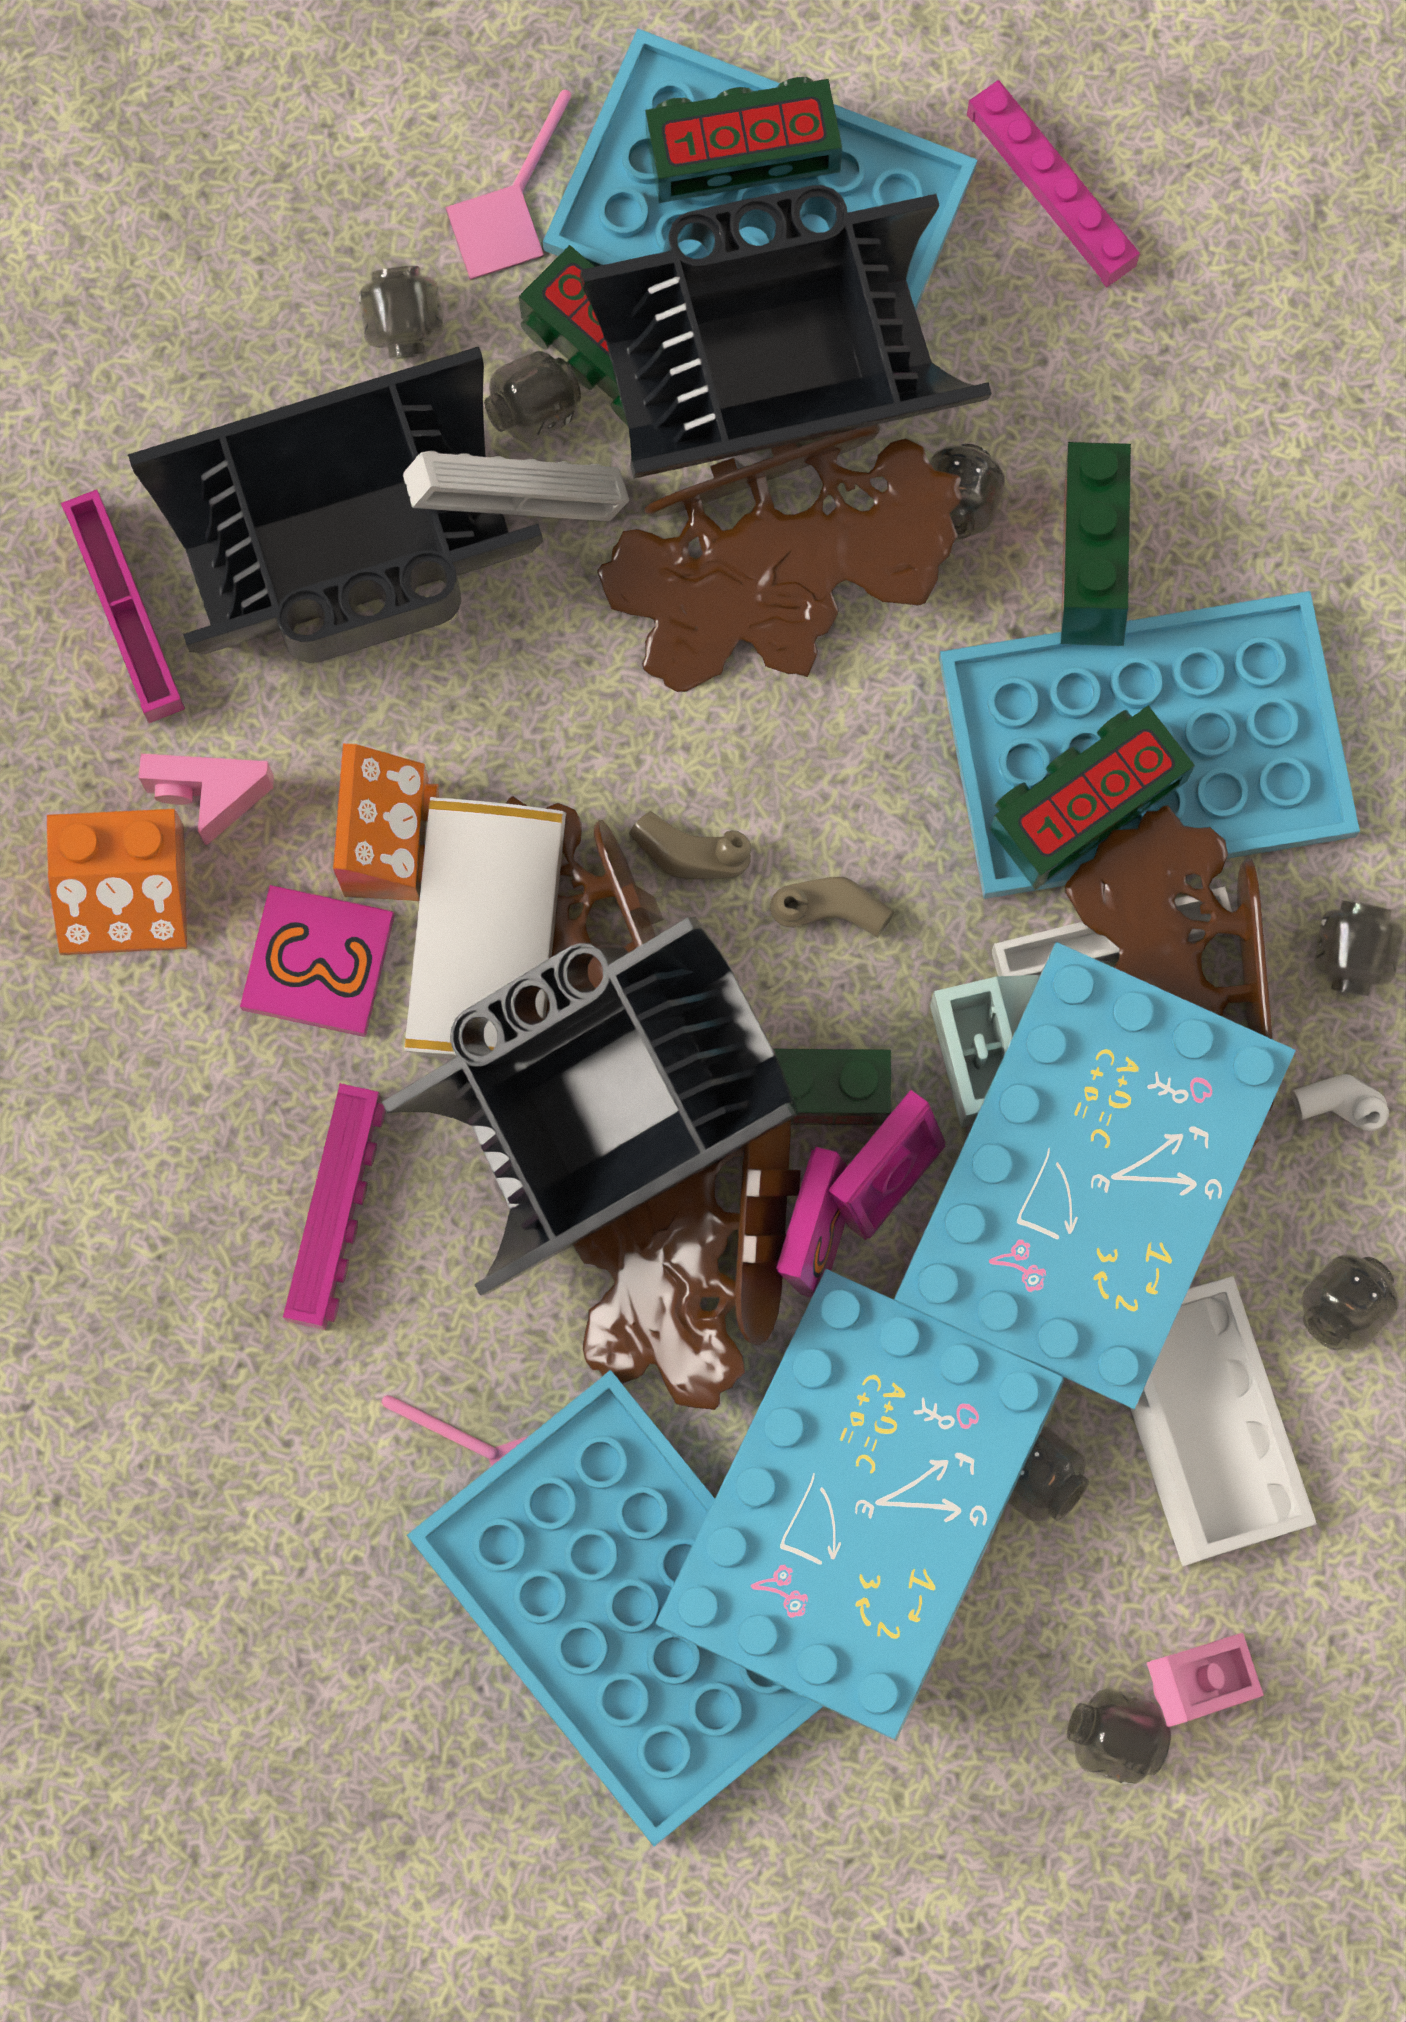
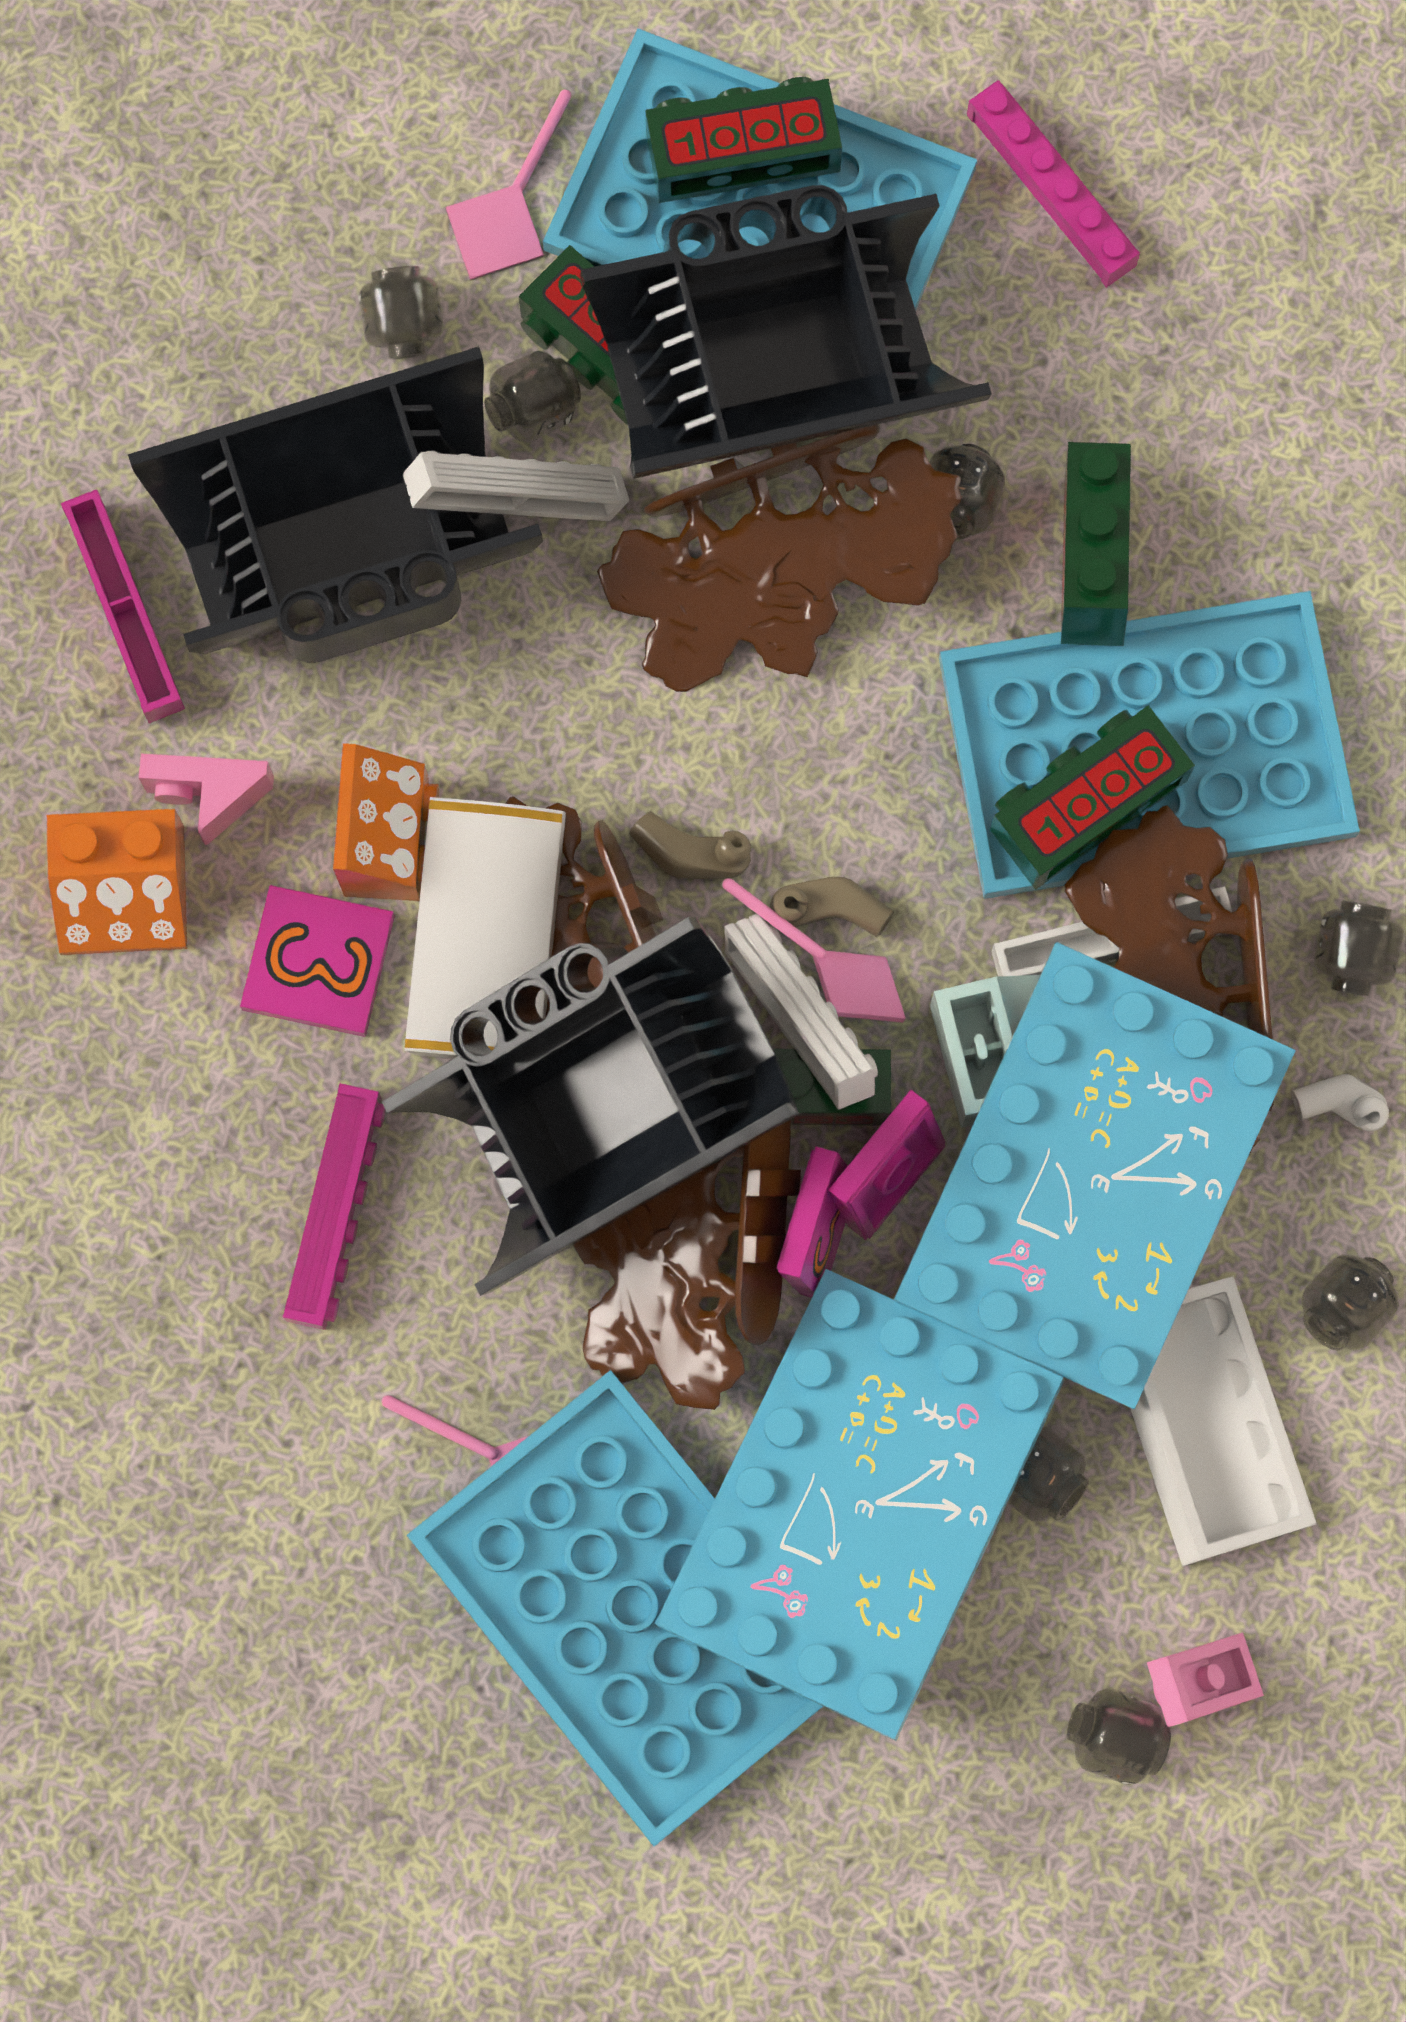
(800, 1011): none -> white piece
(852, 982): none -> bright pink piece

